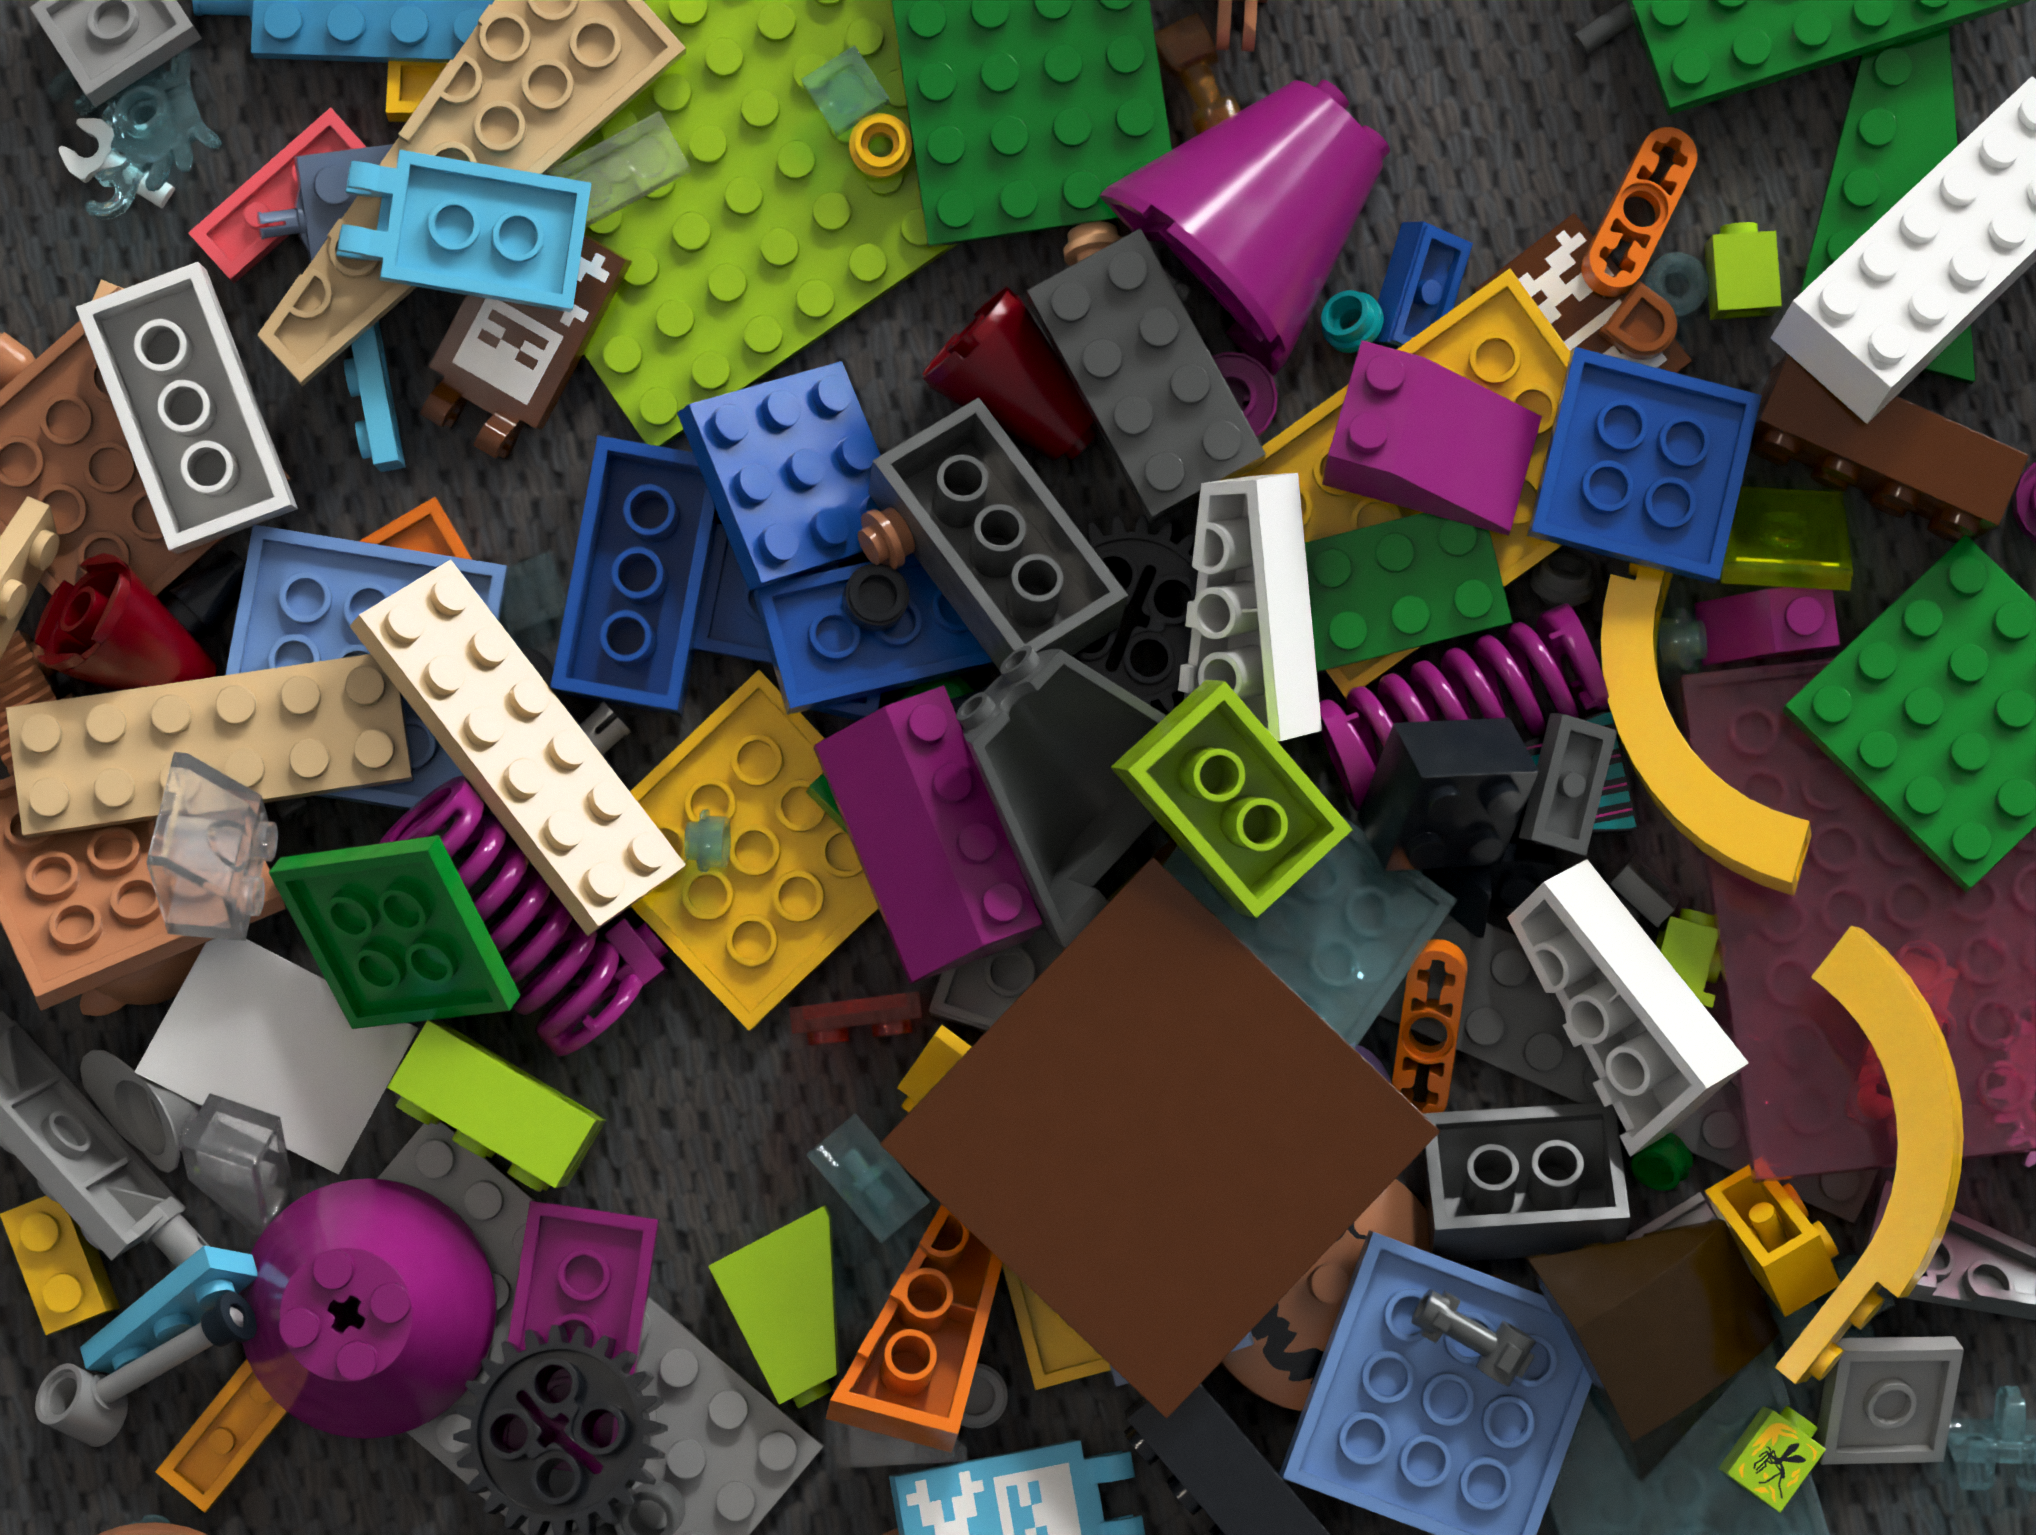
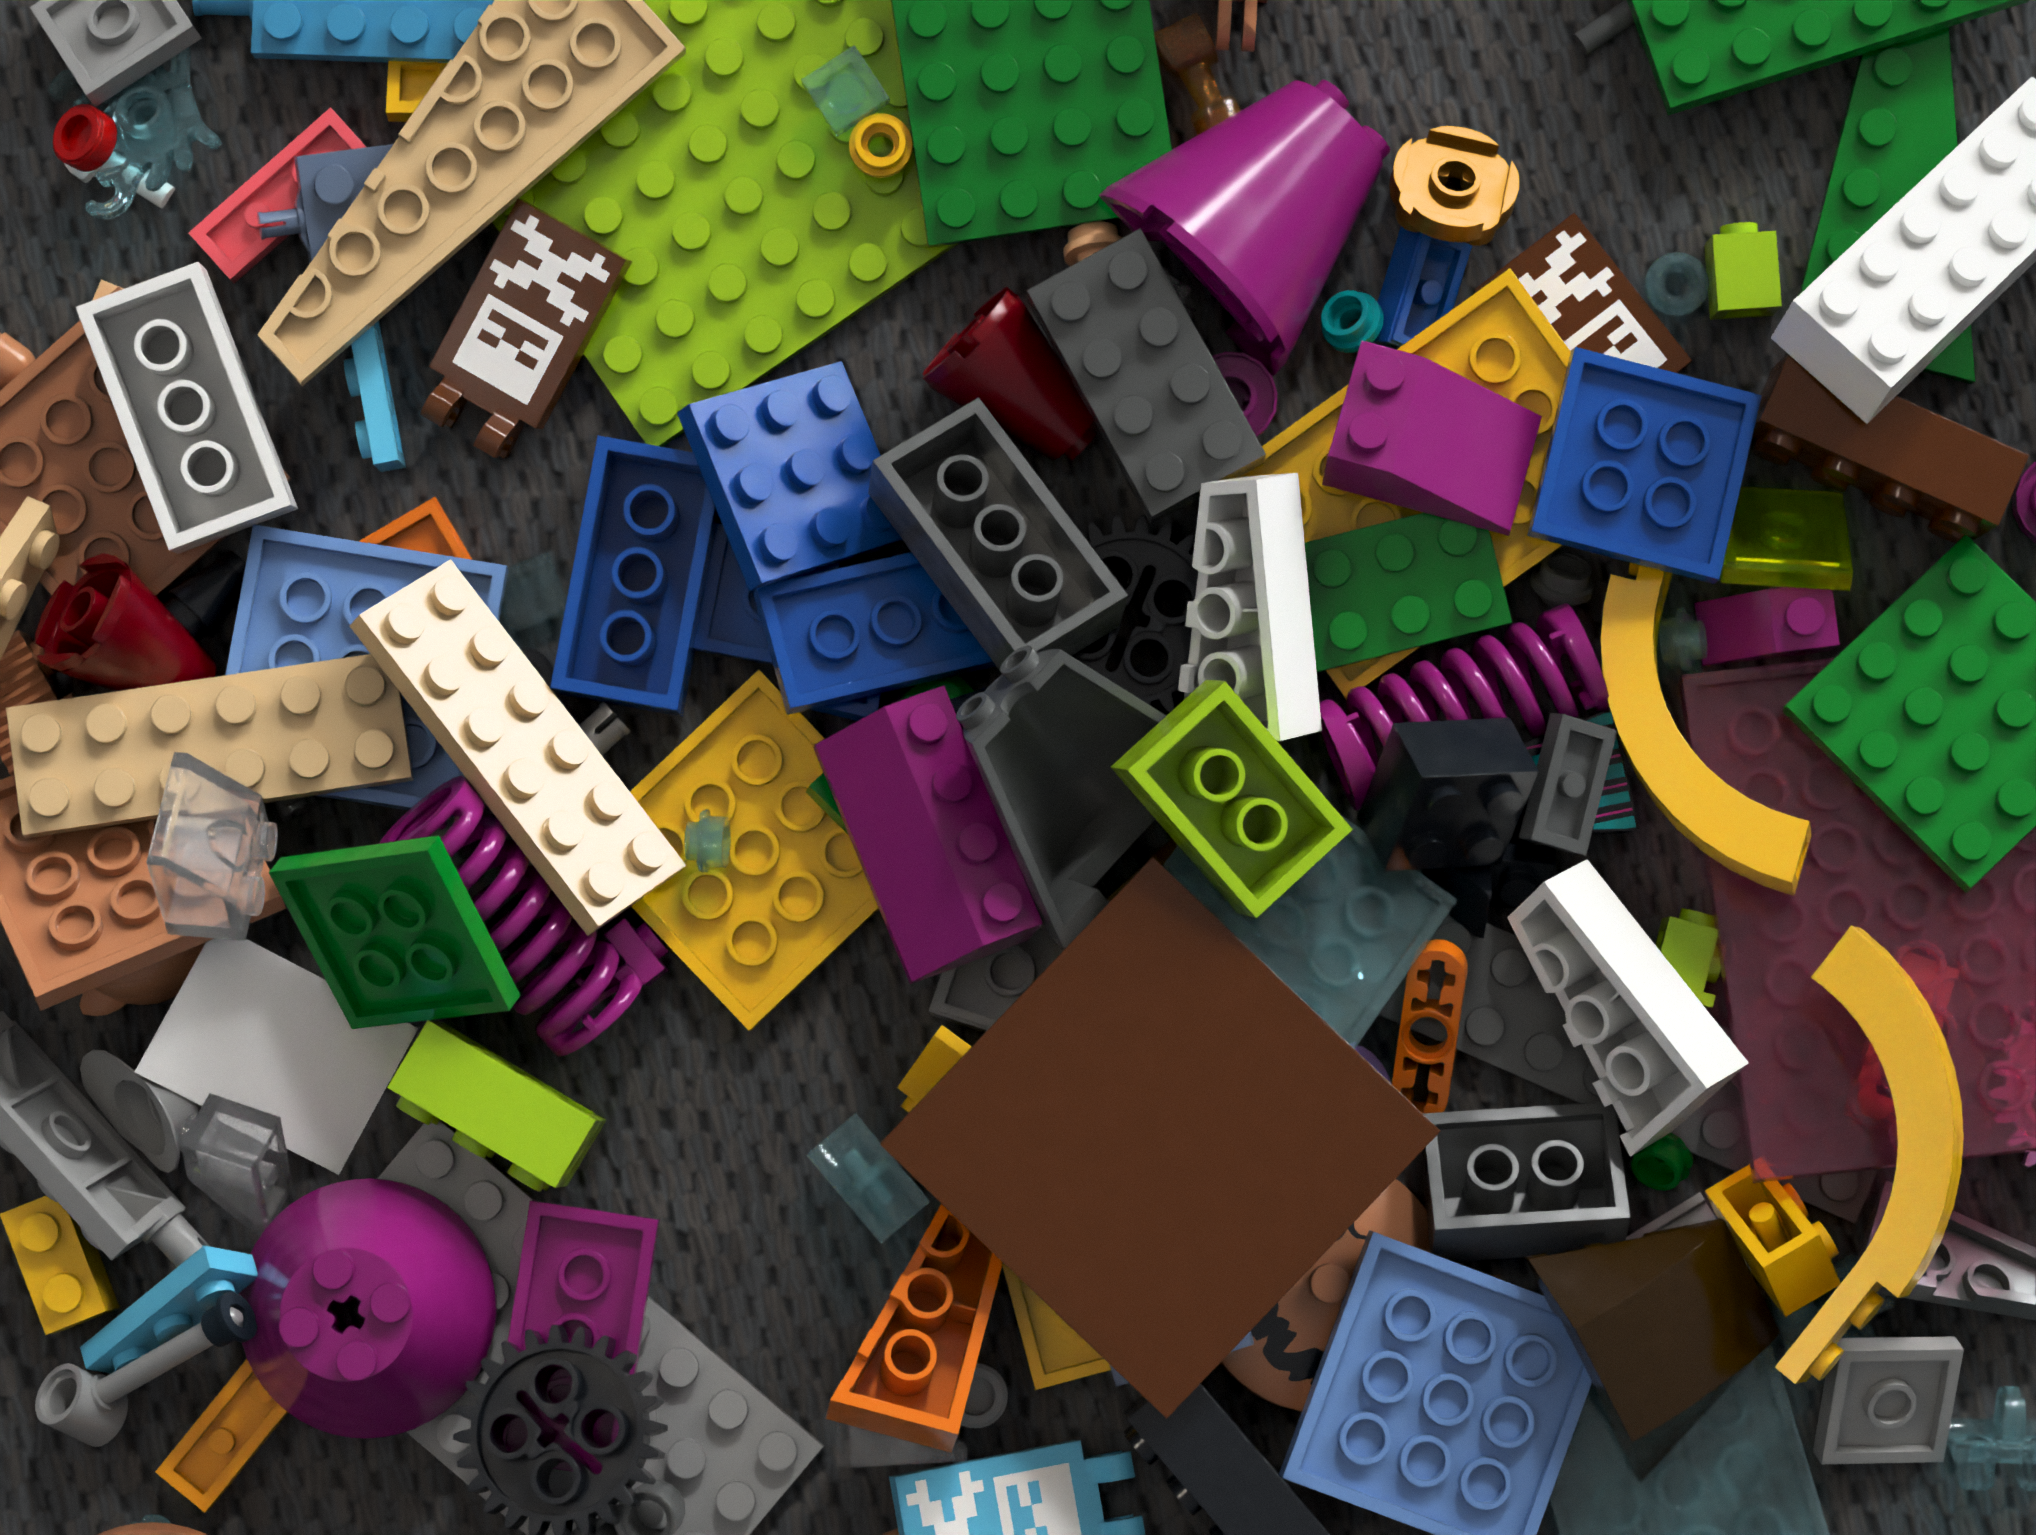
(84, 137): none -> red tile
(472, 229): medium azure tile -> none
(626, 166): clear plate -> none
(787, 1305): lime slope -> none
(830, 1021): clear red plate -> none
(875, 597): black tile -> none
(885, 537): nougat plate -> none
(1448, 214): none -> plate
(1503, 1352): dark grey bar -> none
(1606, 241): orange beam -> none
(1641, 324): dark orange tile -> none
(1644, 891): dark grey tile -> none
(1773, 1456): lime brick -> none

